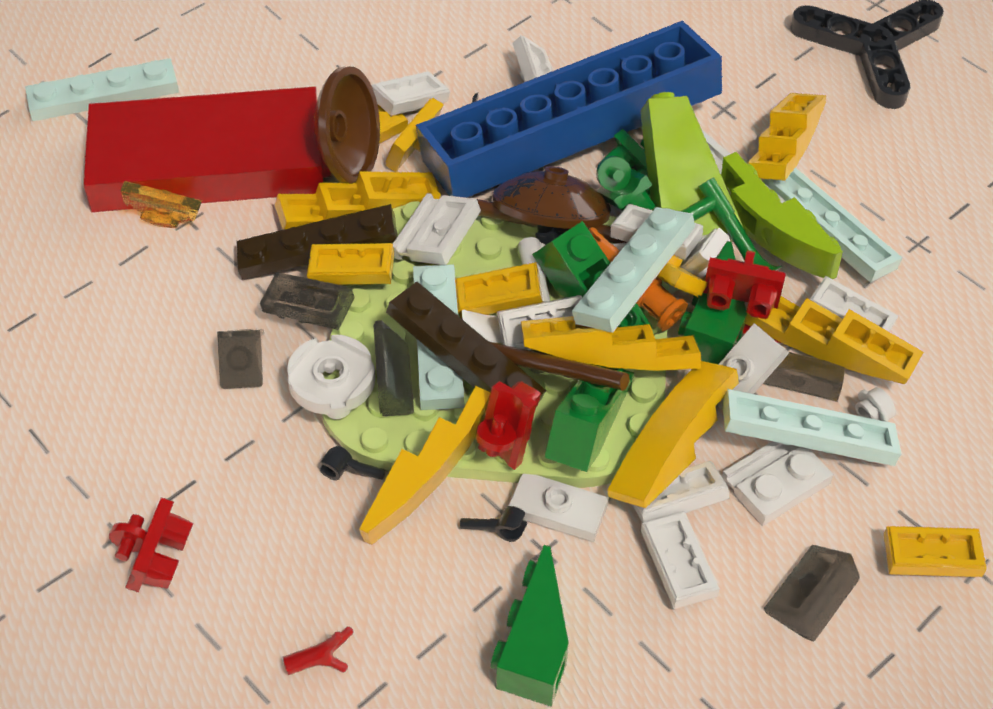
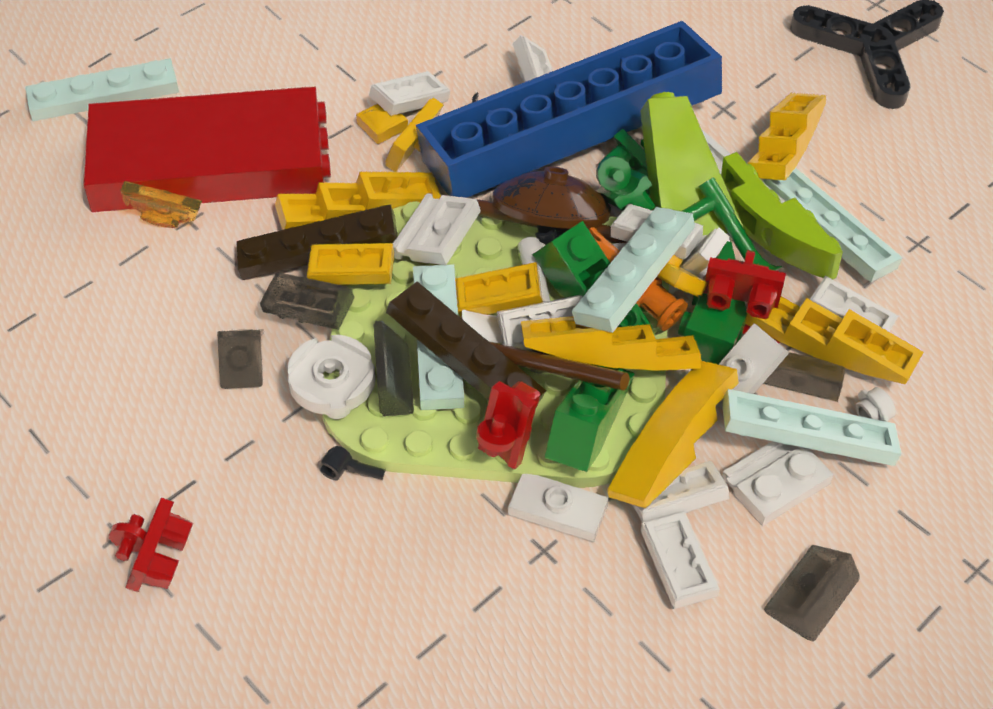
(319, 654): red bar -> none
(347, 124): reddish brown dish -> none
(416, 476): yellow slope -> none
(508, 527): black hand -> none
(538, 643): green slope -> none
(934, 551): yellow plate -> none

